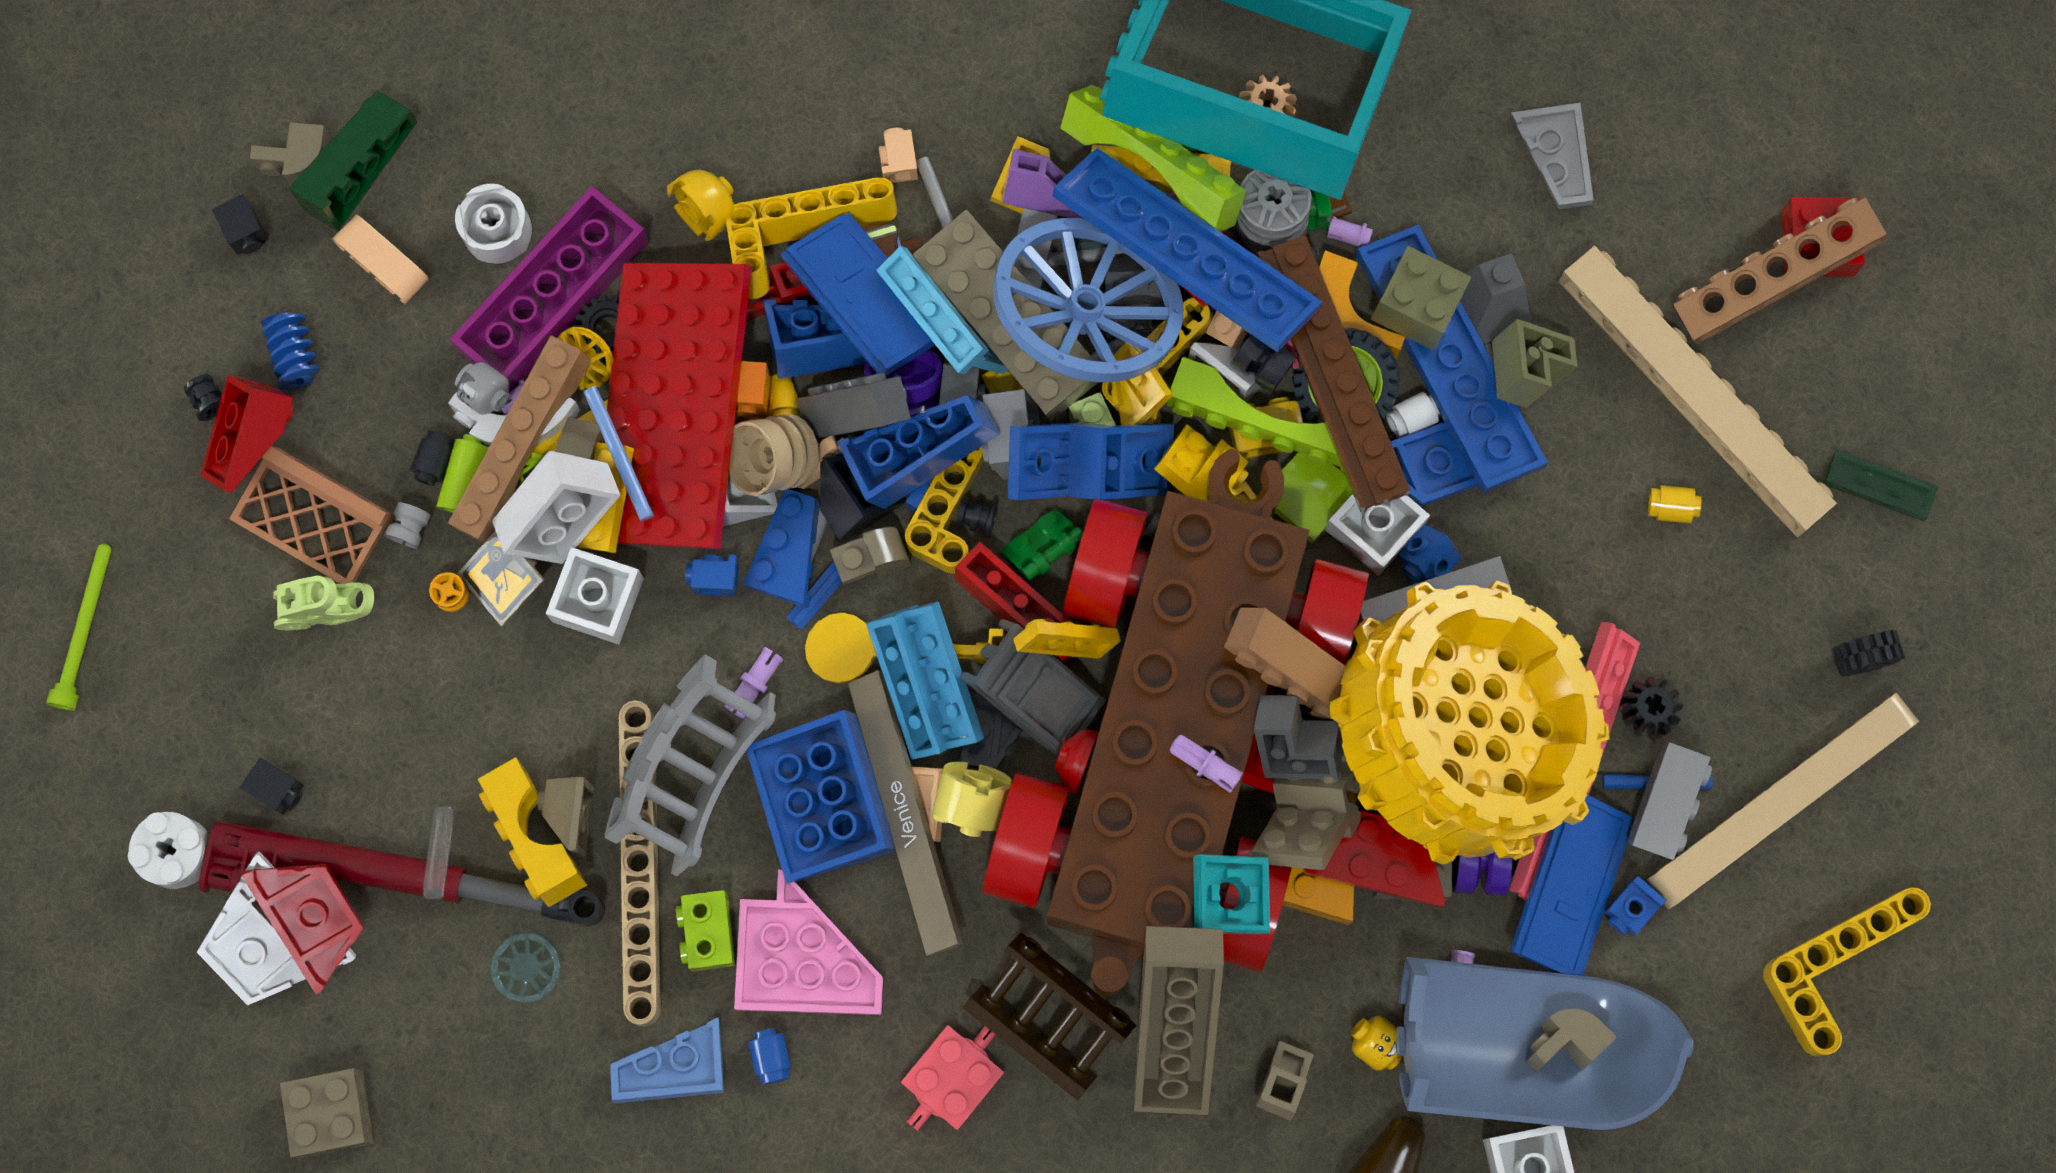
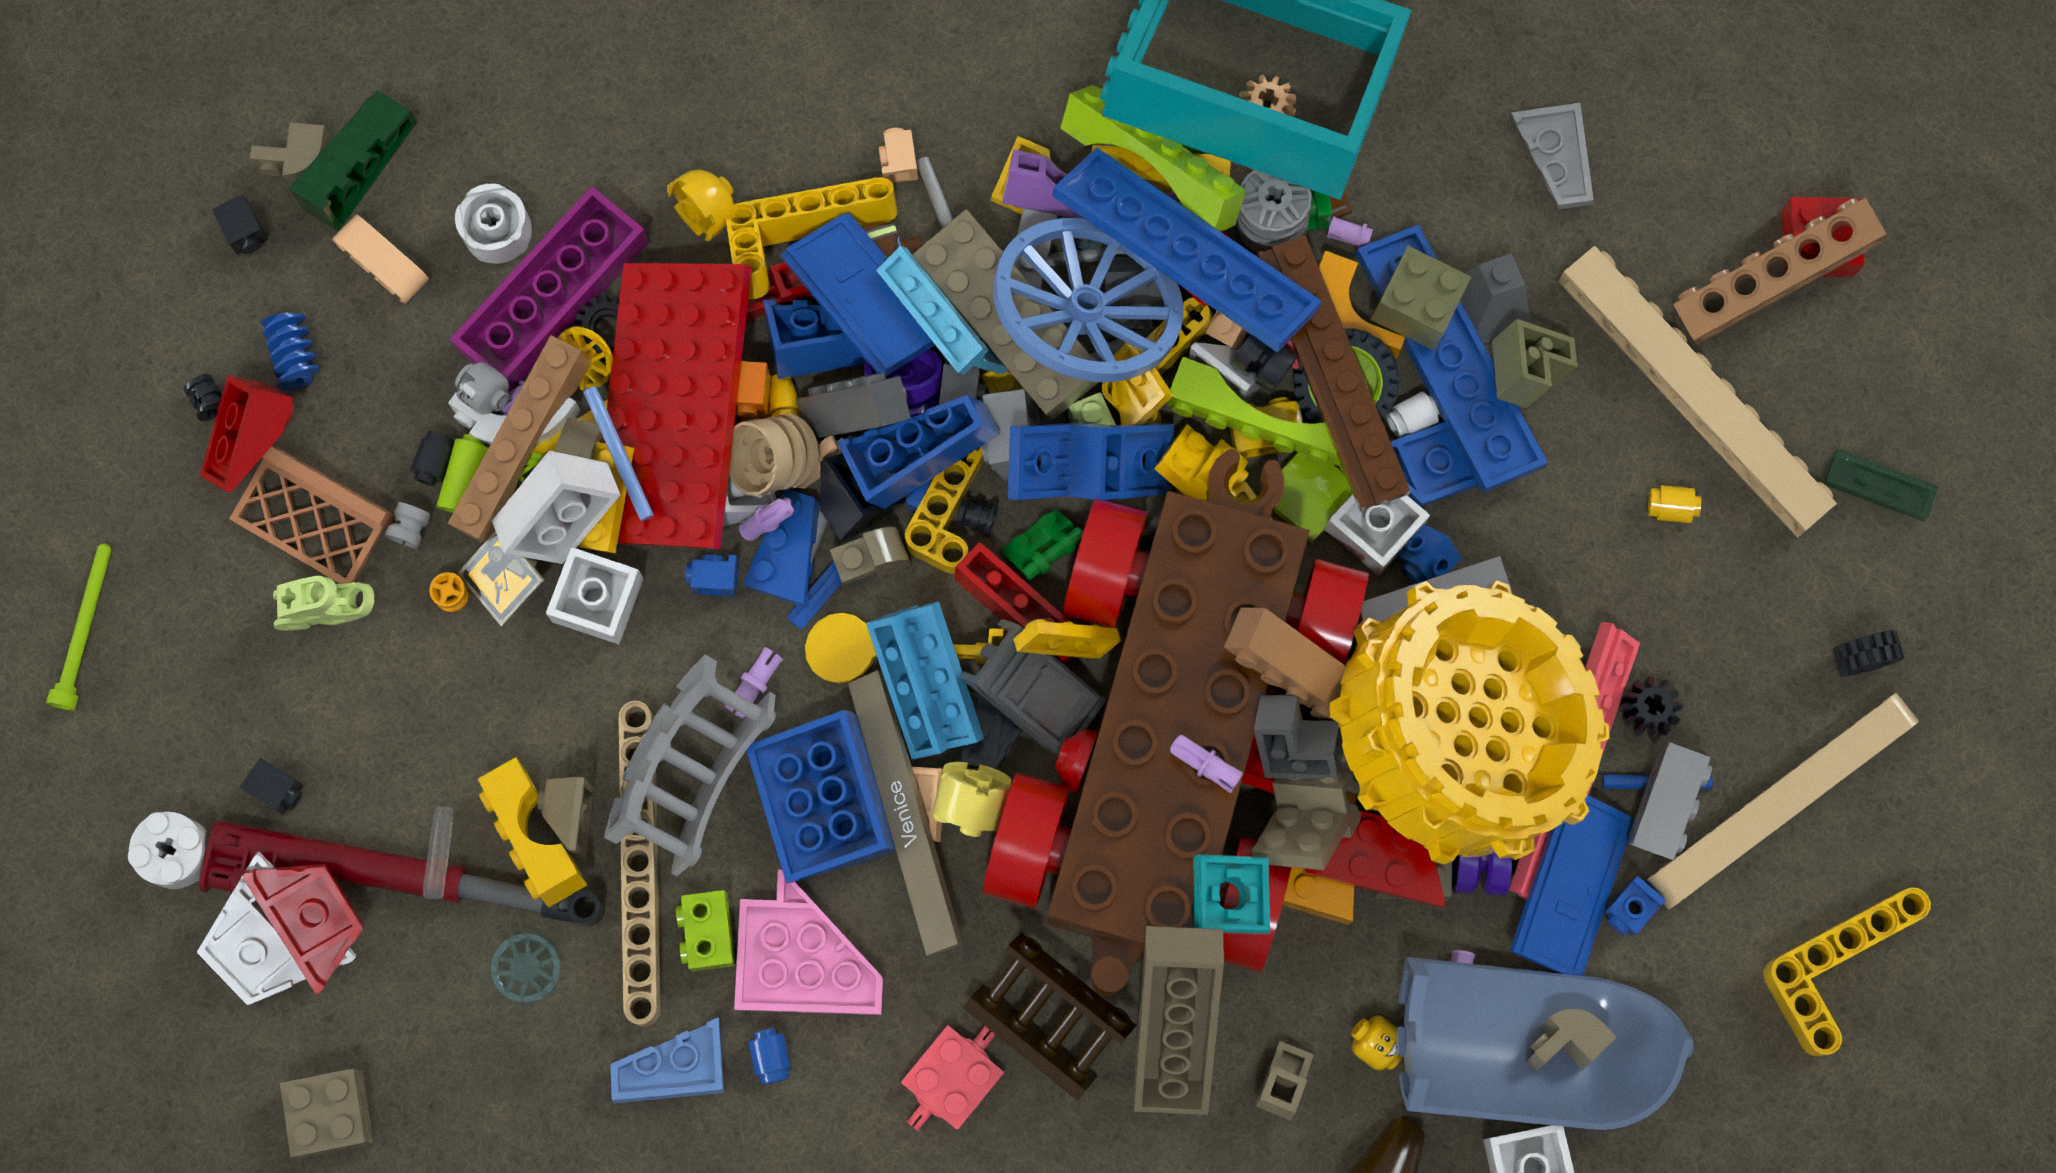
(766, 519): none -> lavender axle

